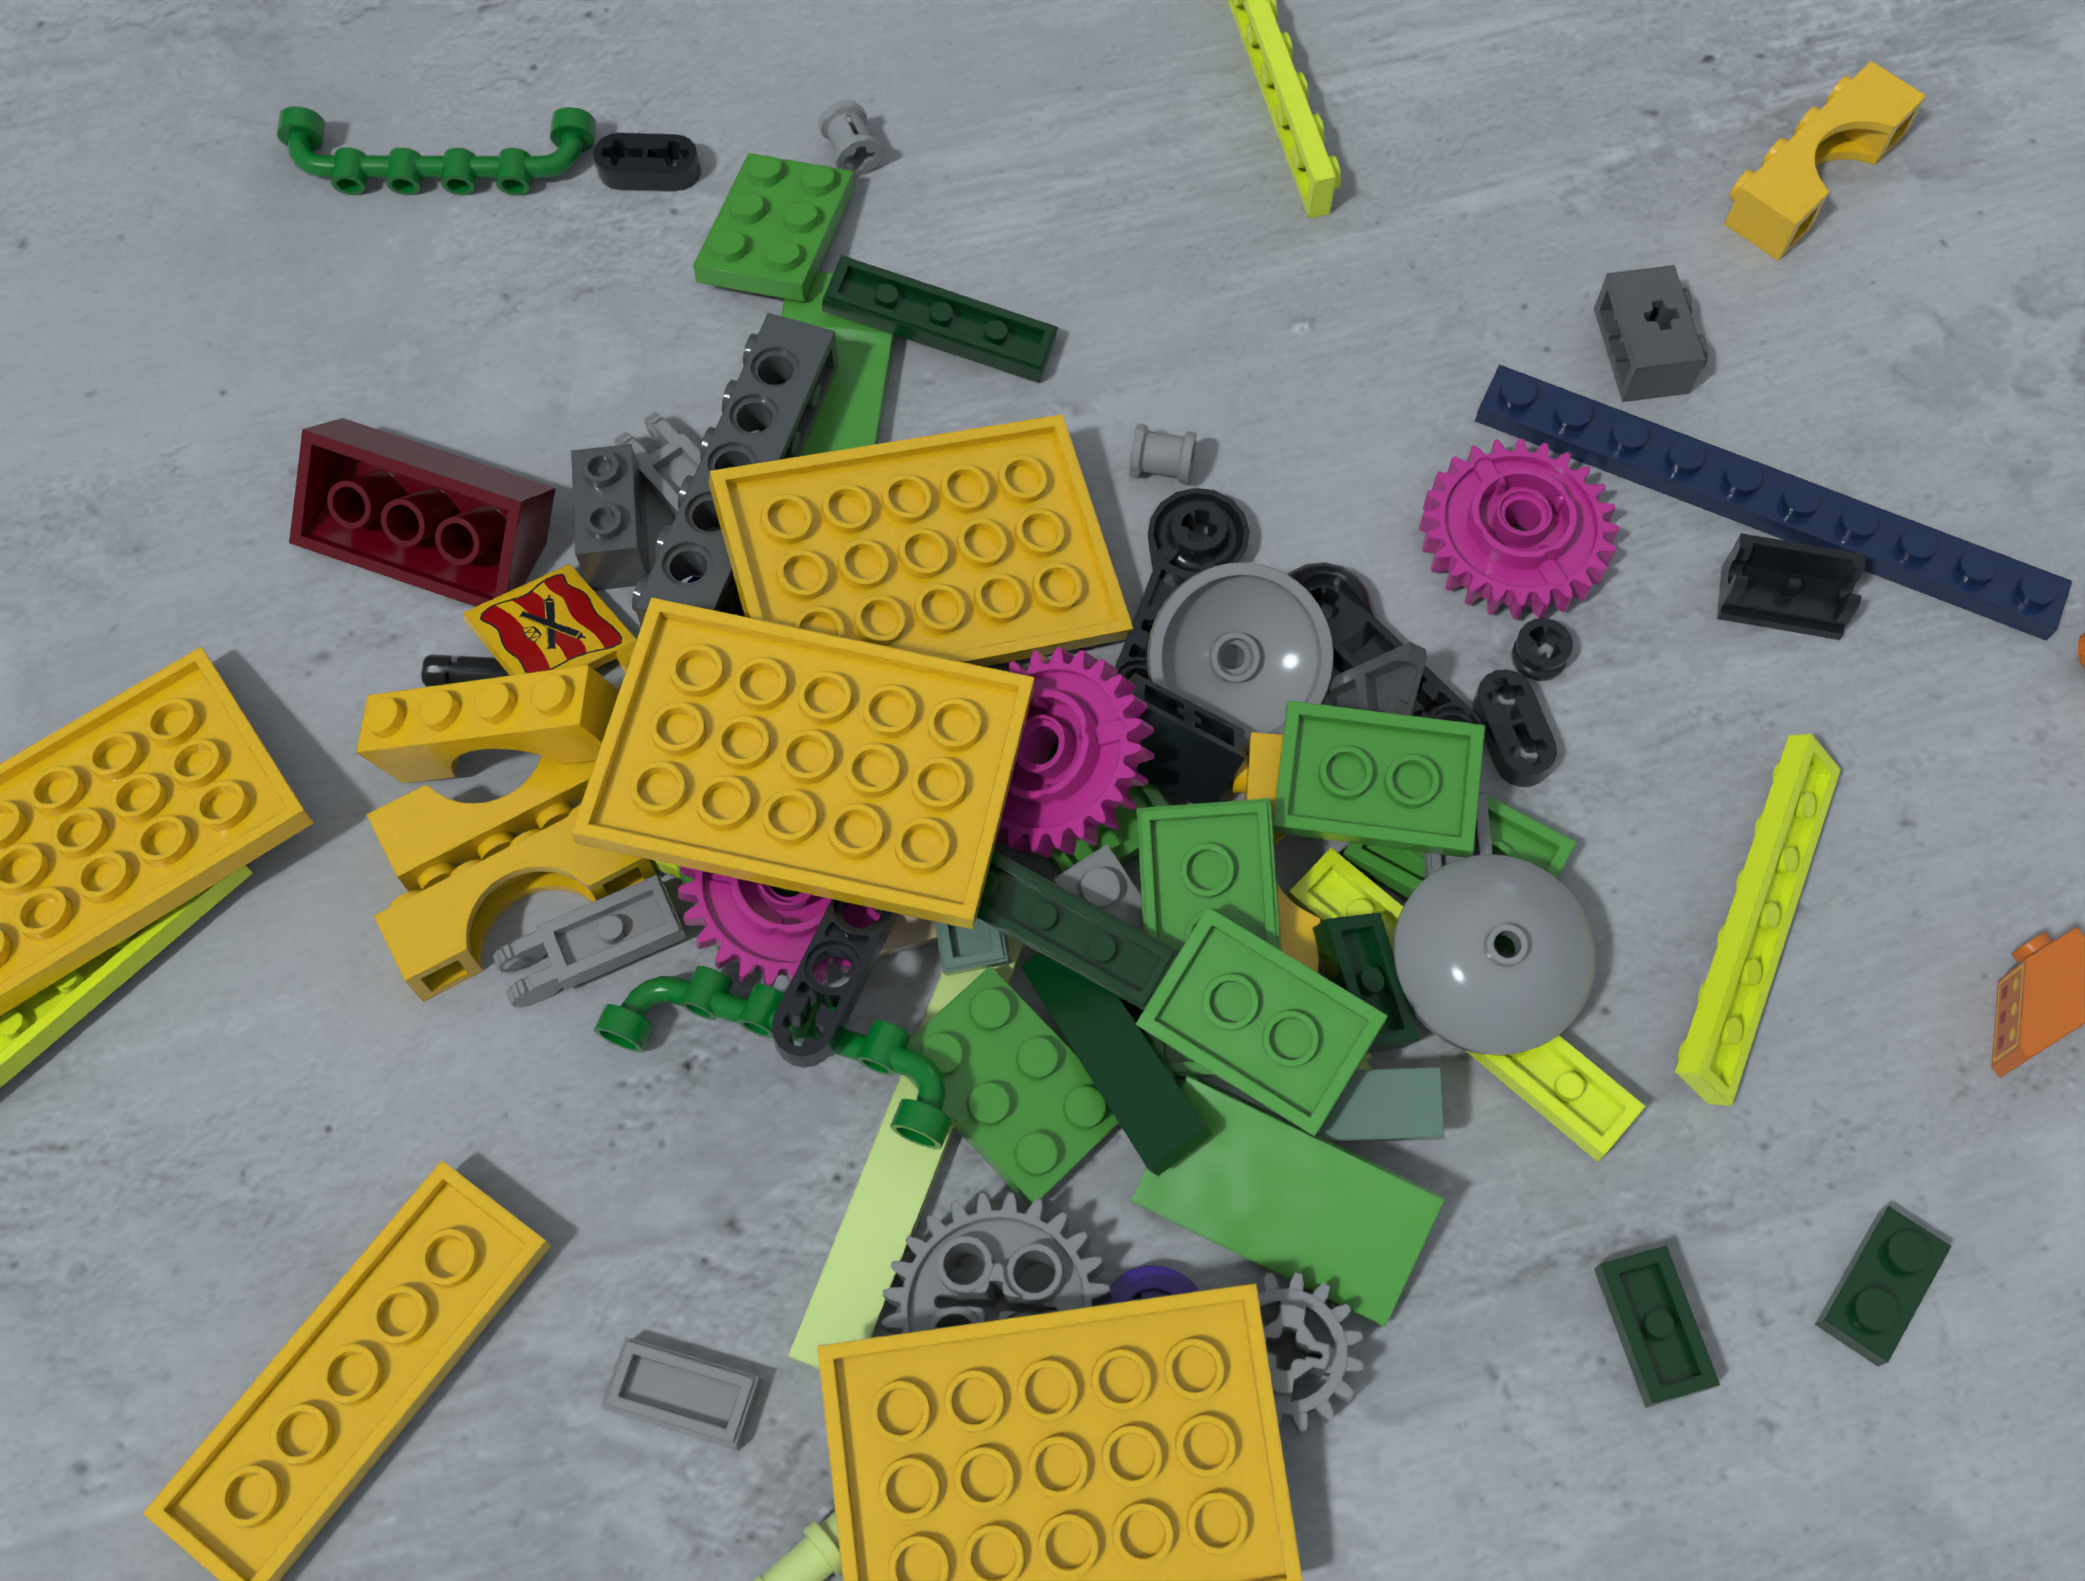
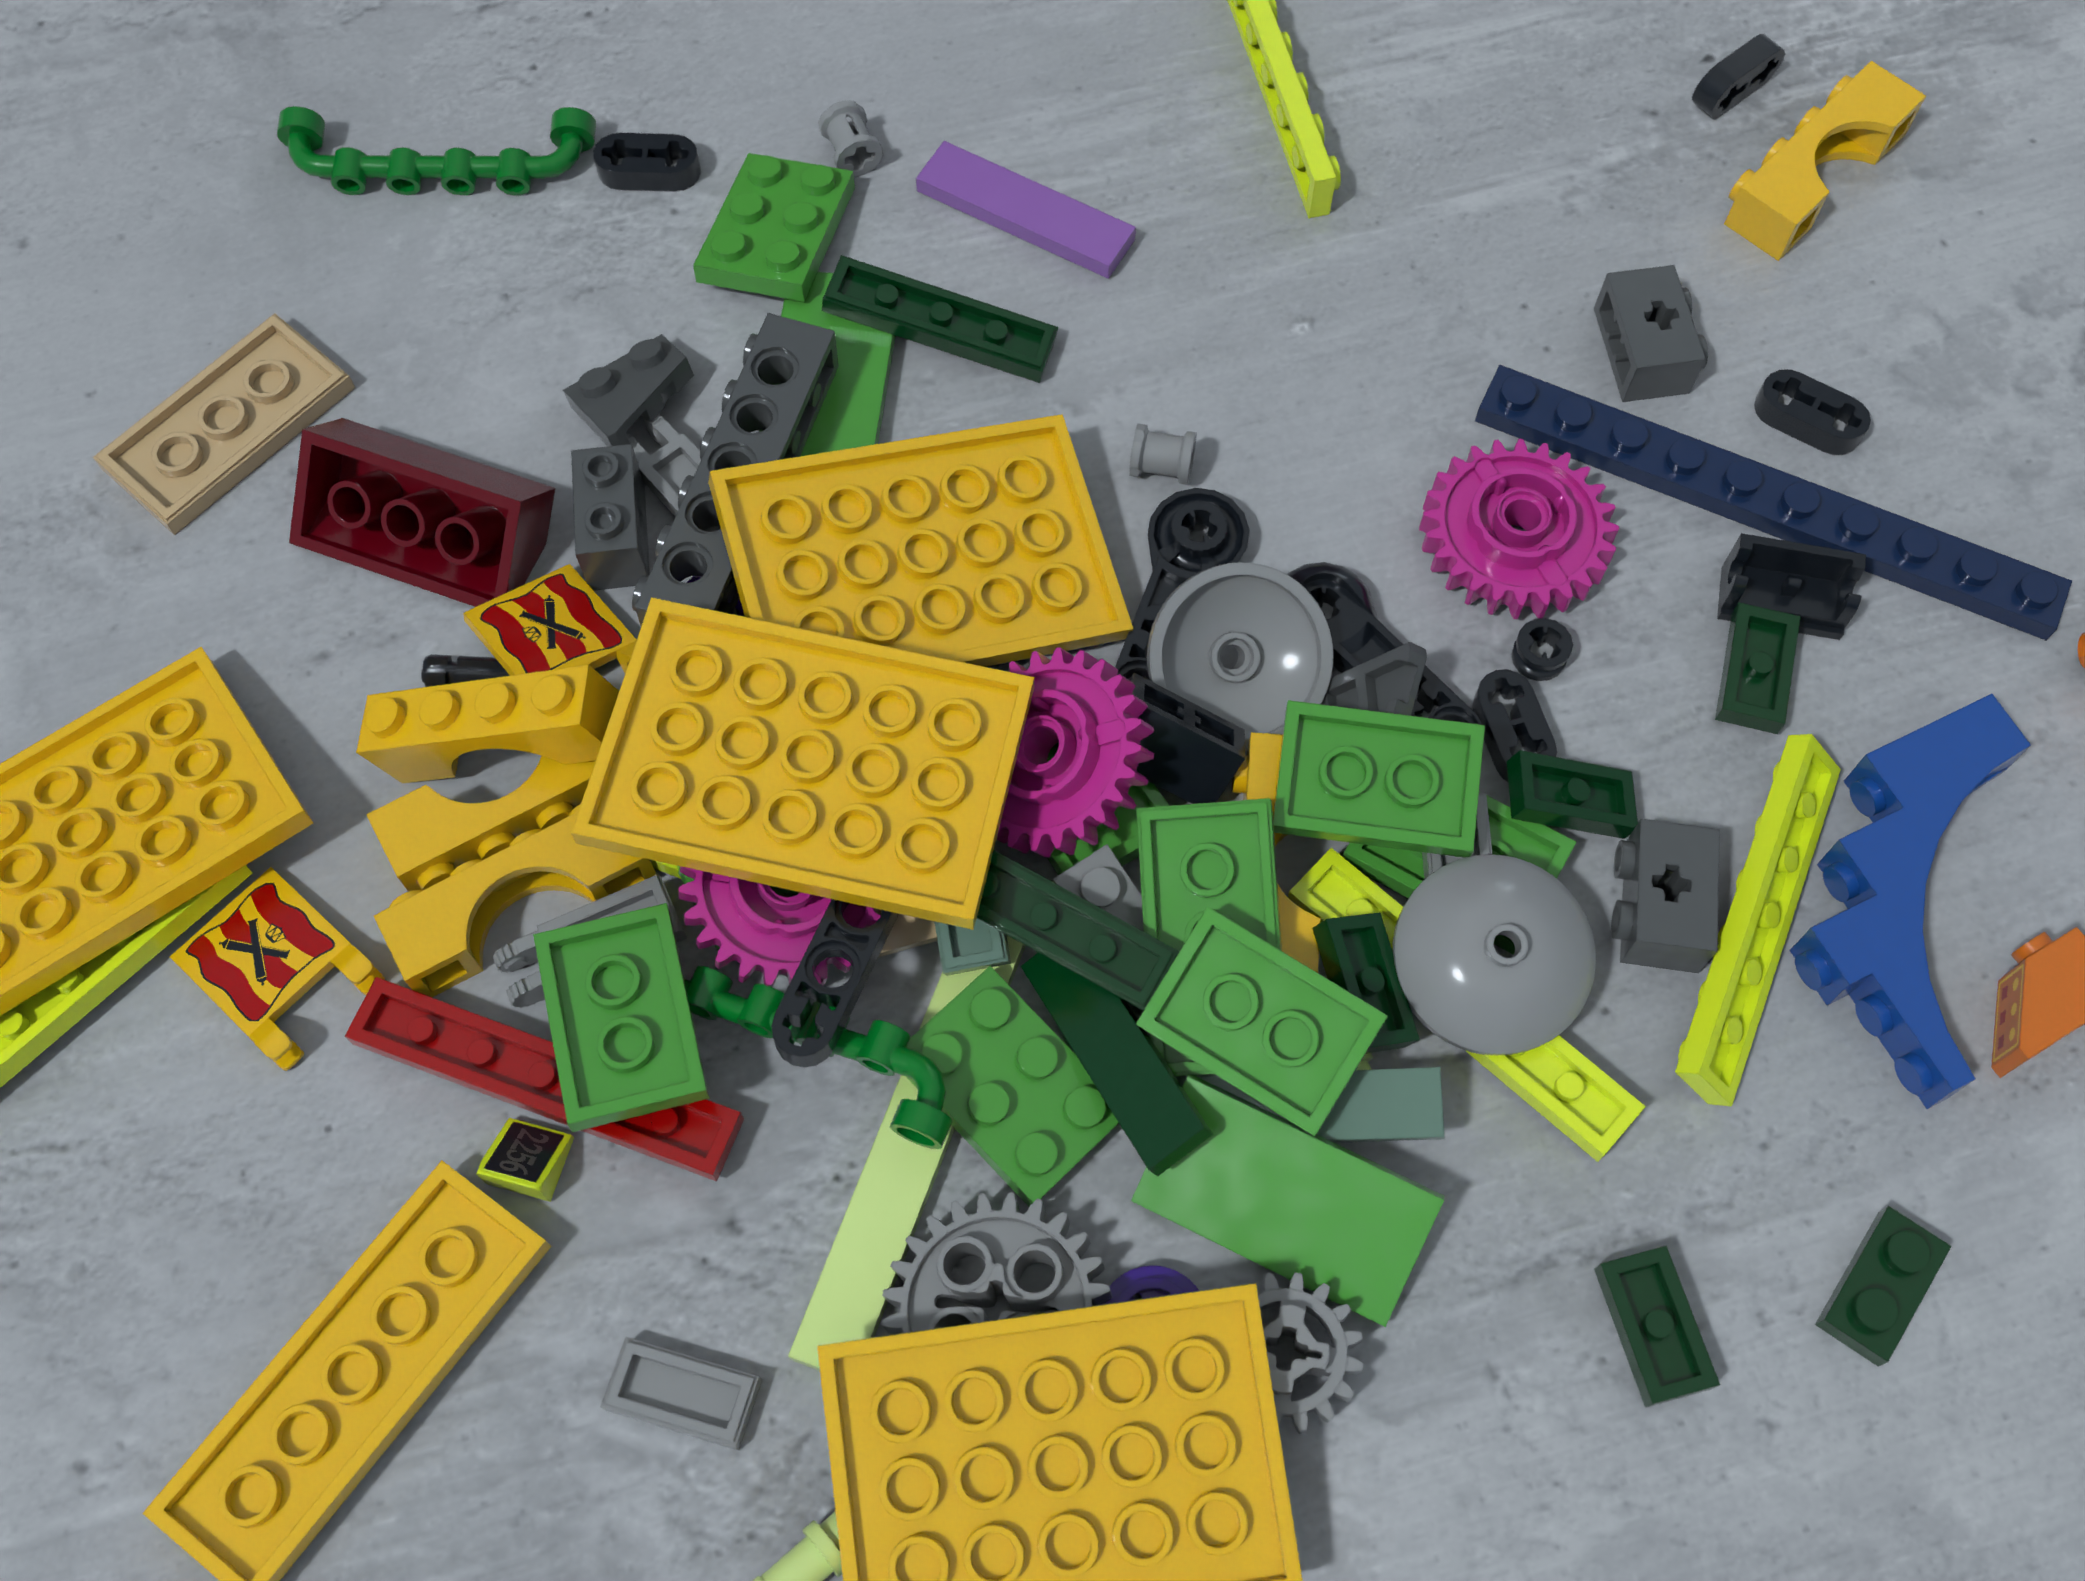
(224, 423): none -> tan tile
(265, 957): none -> flag
(525, 1074): none -> red plate
(526, 1159): none -> slope
(620, 1017): none -> bright green plate
(629, 387): none -> dark grey wing
(1026, 209): none -> medium lavender tile
(1571, 794): none -> dark green plate
(1667, 896): none -> dark grey brick
(1738, 75): none -> black beam
(1758, 668): none -> dark green plate
(1812, 412): none -> black beam
(1881, 877): none -> blue arch

